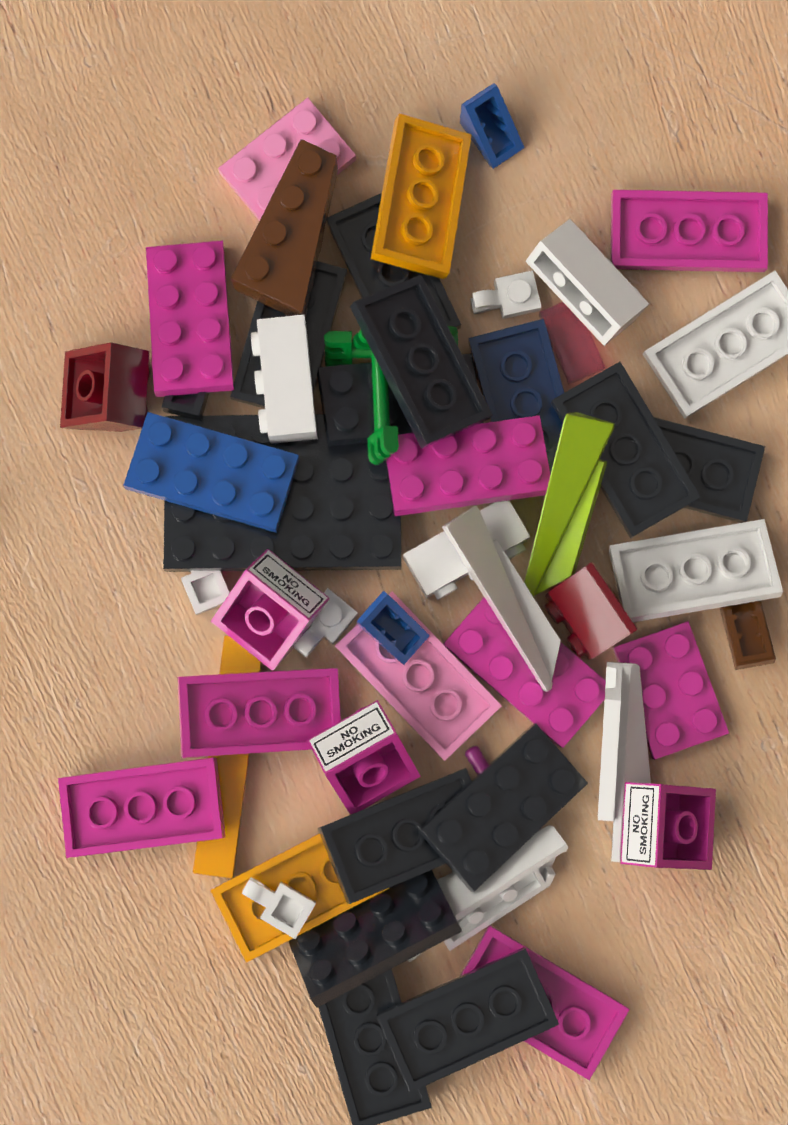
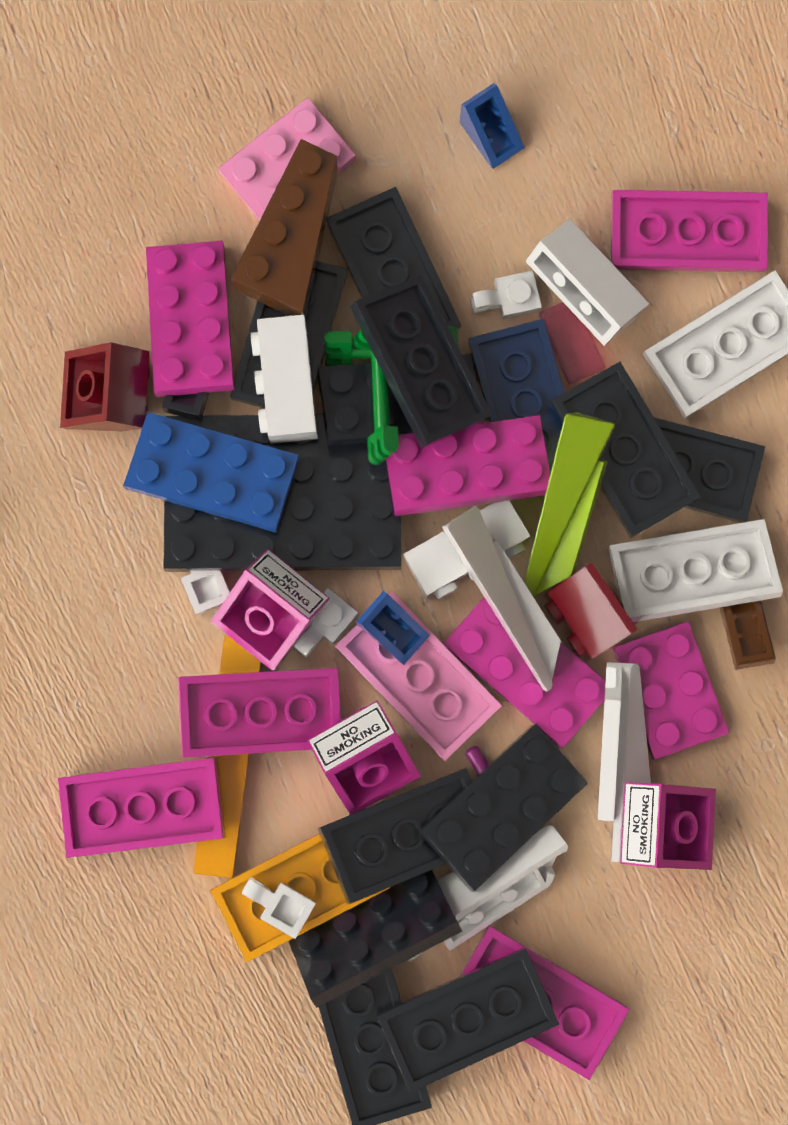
(421, 196): light orange plate -> none

